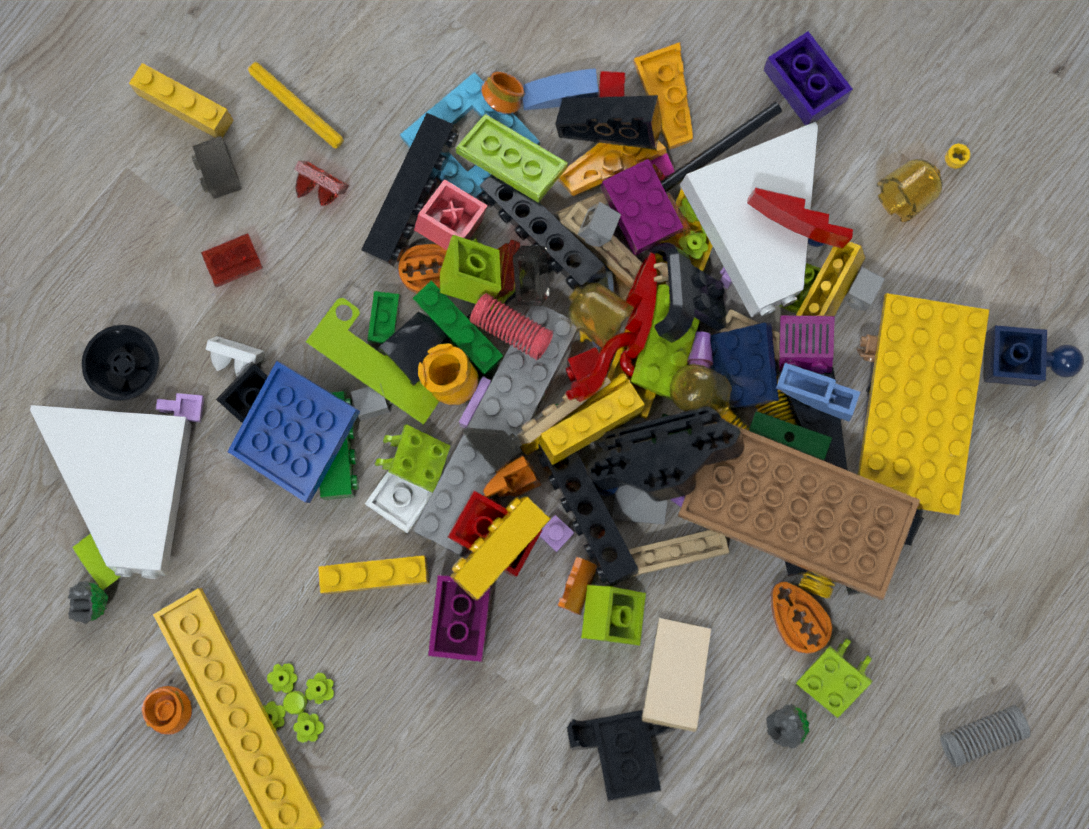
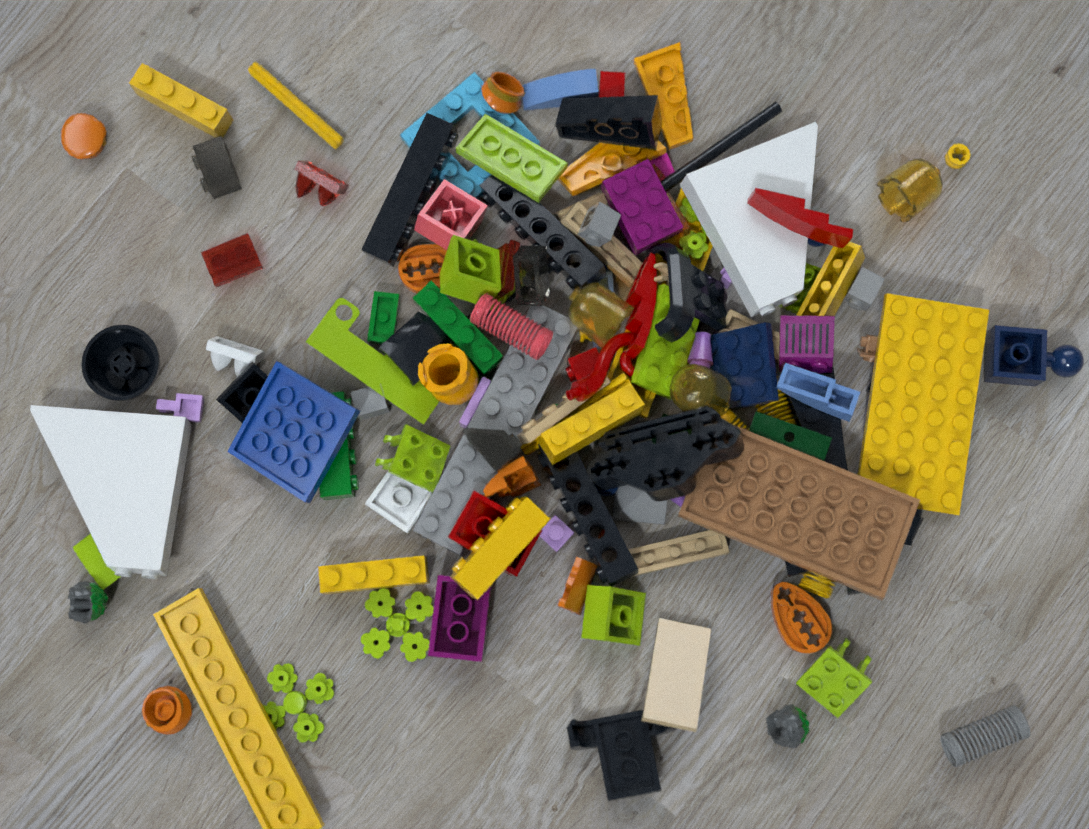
(83, 136): none -> orange piece
(397, 625): none -> lime plant
(807, 79): dark purple brick -> none

